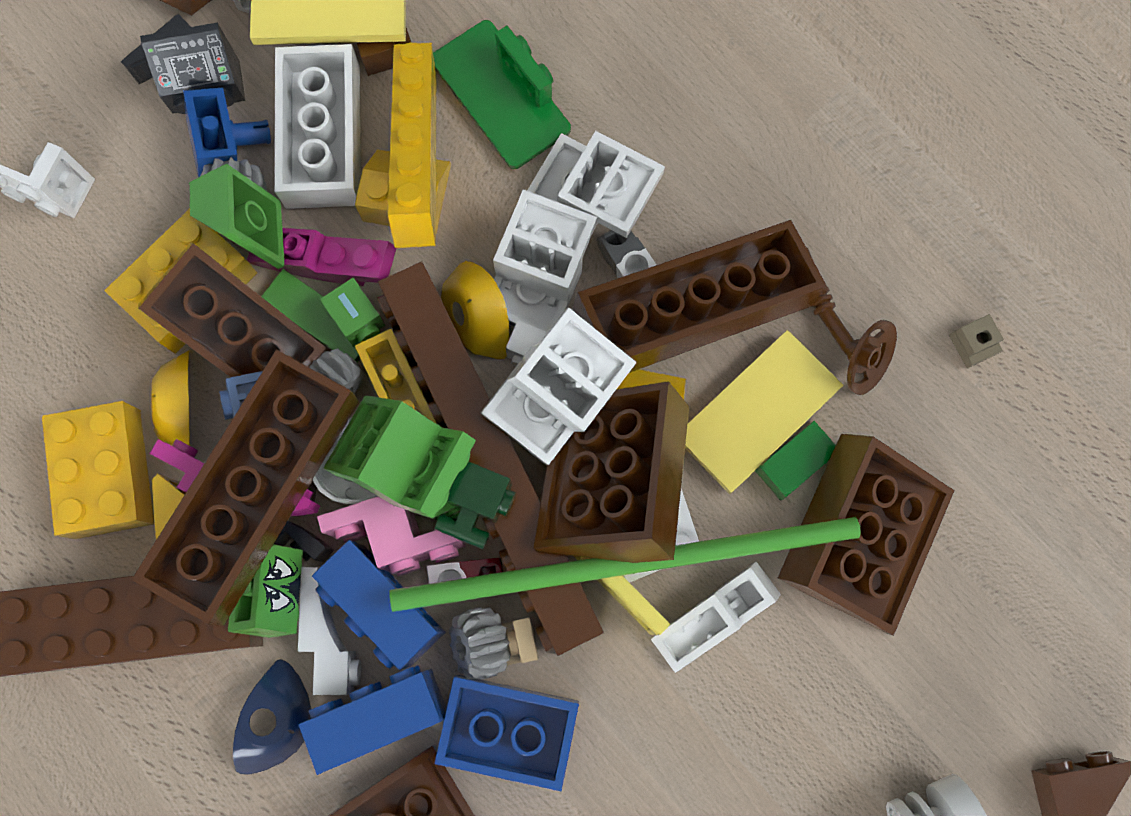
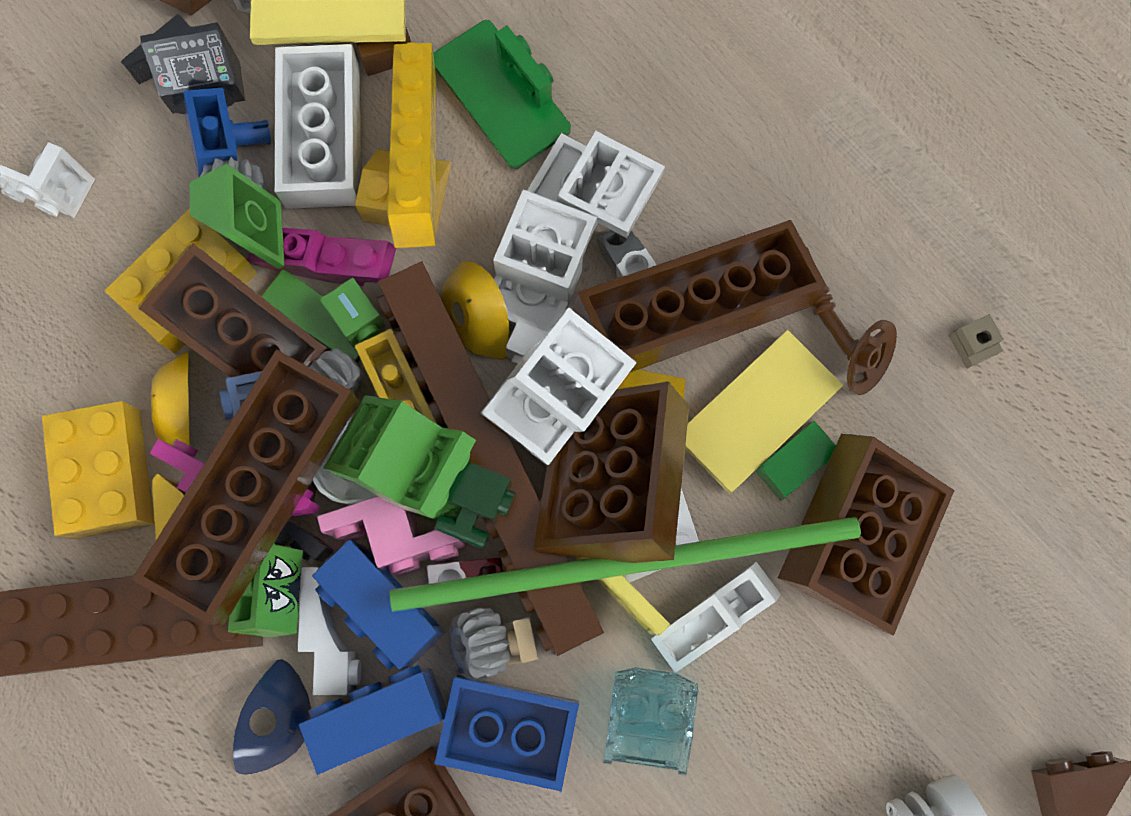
(651, 719): none -> clear light blue slope

